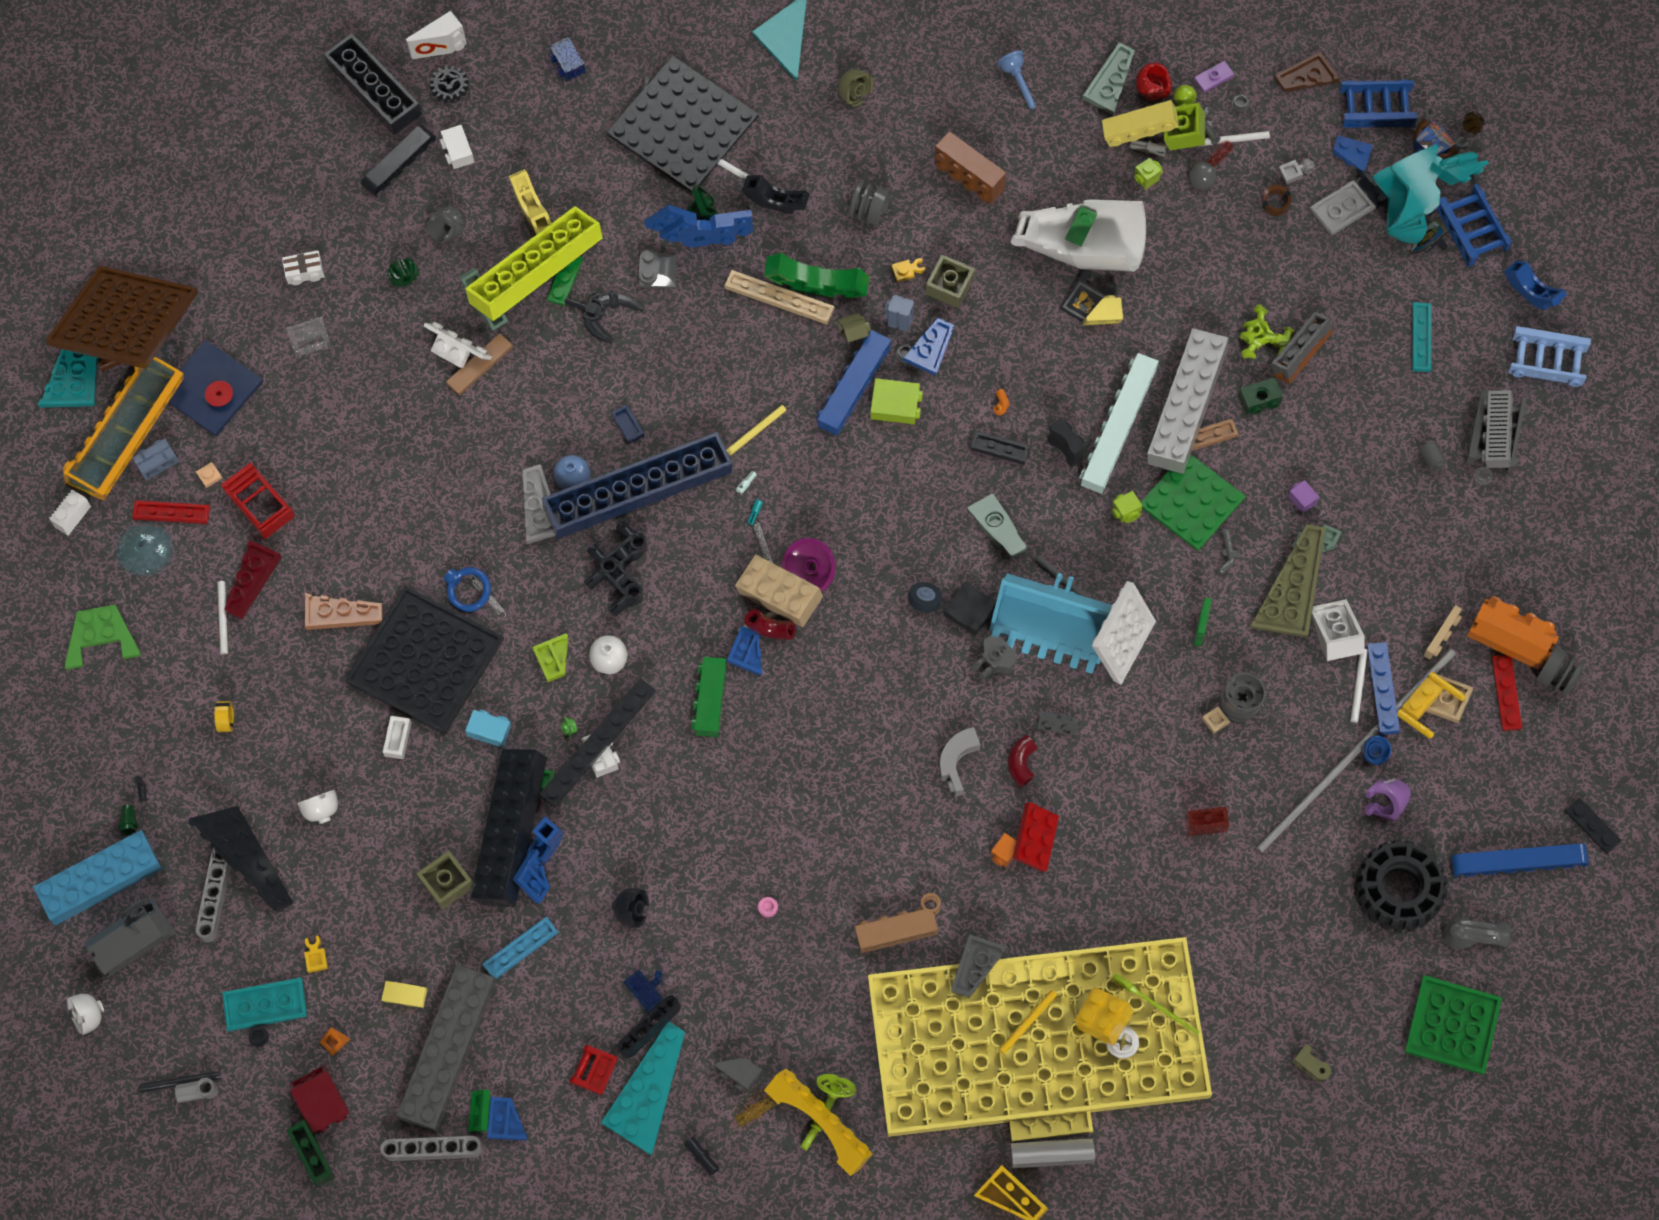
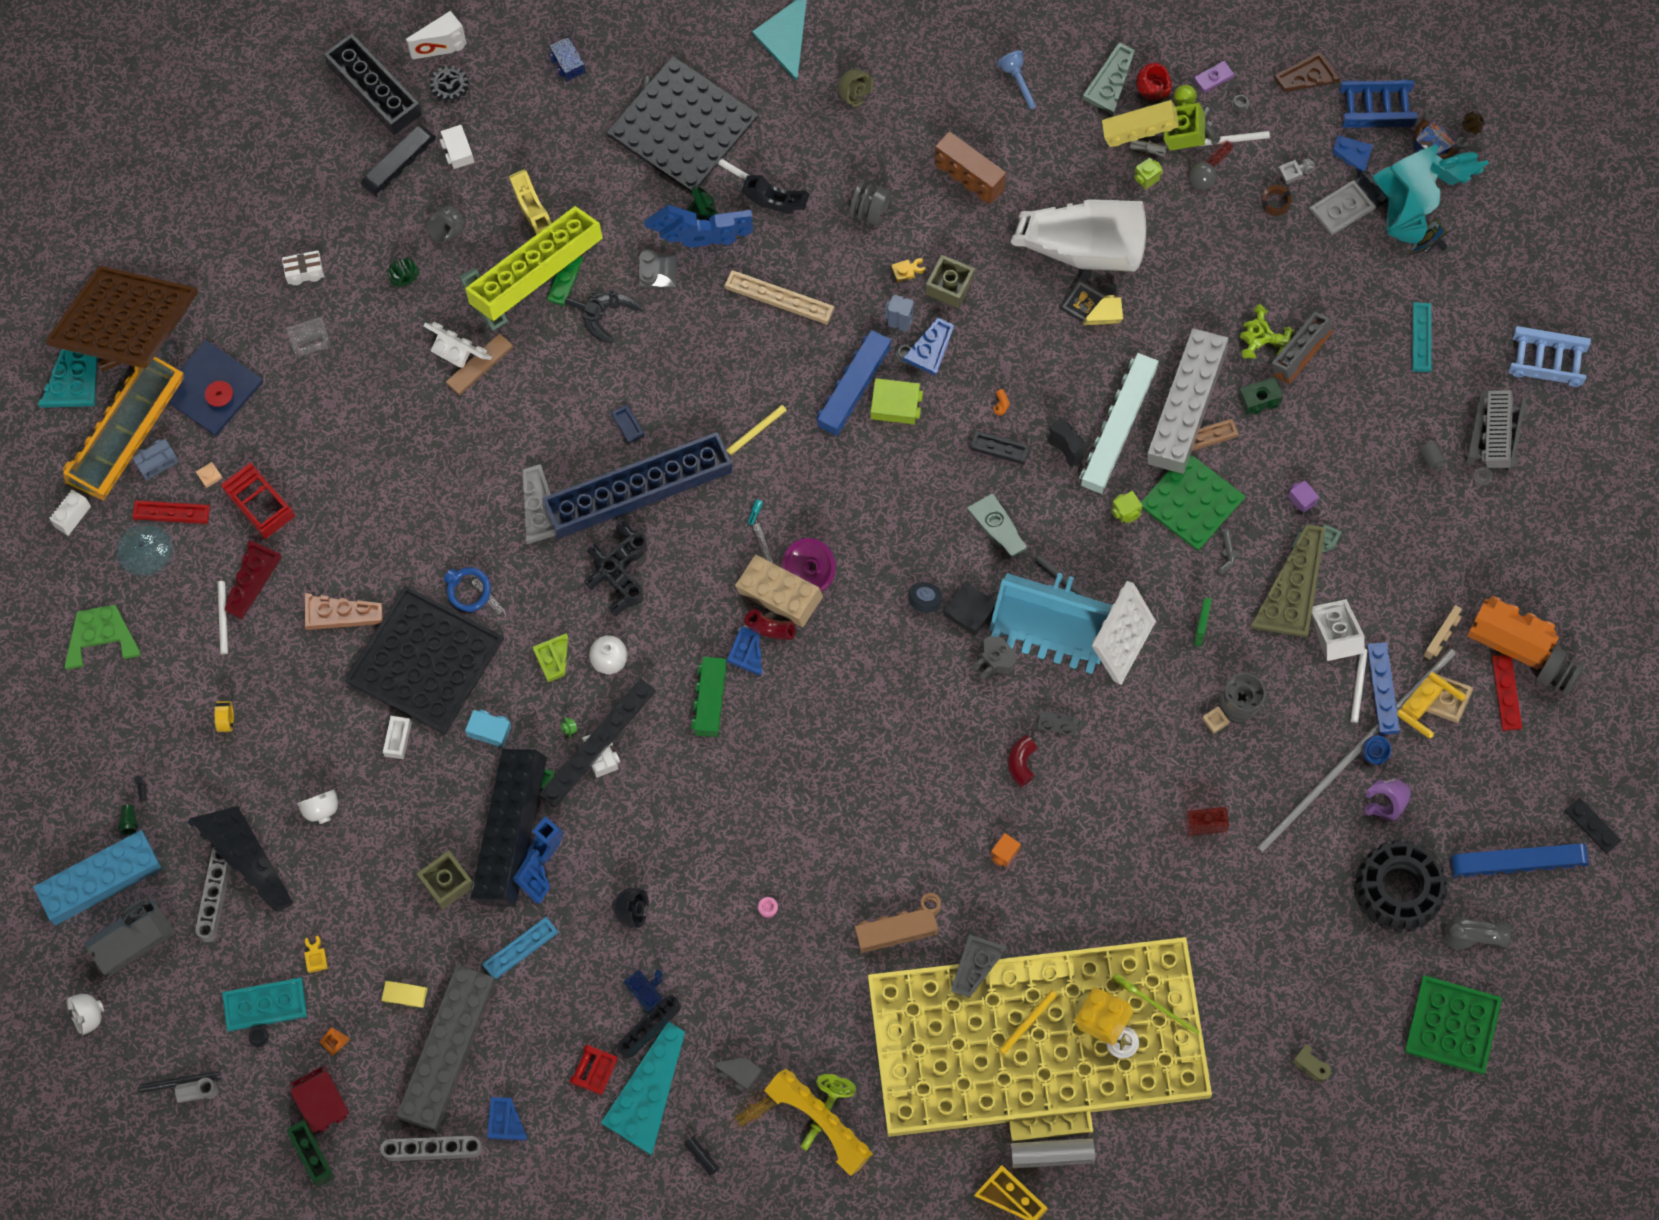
(479, 1111): green plate -> none
(571, 471): medium blue cylinder -> none
(746, 482): light aqua pin -> none
(816, 279): green brick -> none
(853, 327): olive brick -> none
(958, 746): light grey arch -> none
(1035, 836): red plate -> none
(1081, 226): green plate -> none
(1463, 238): blue fence -> none
(1531, 288): blue arch -> none

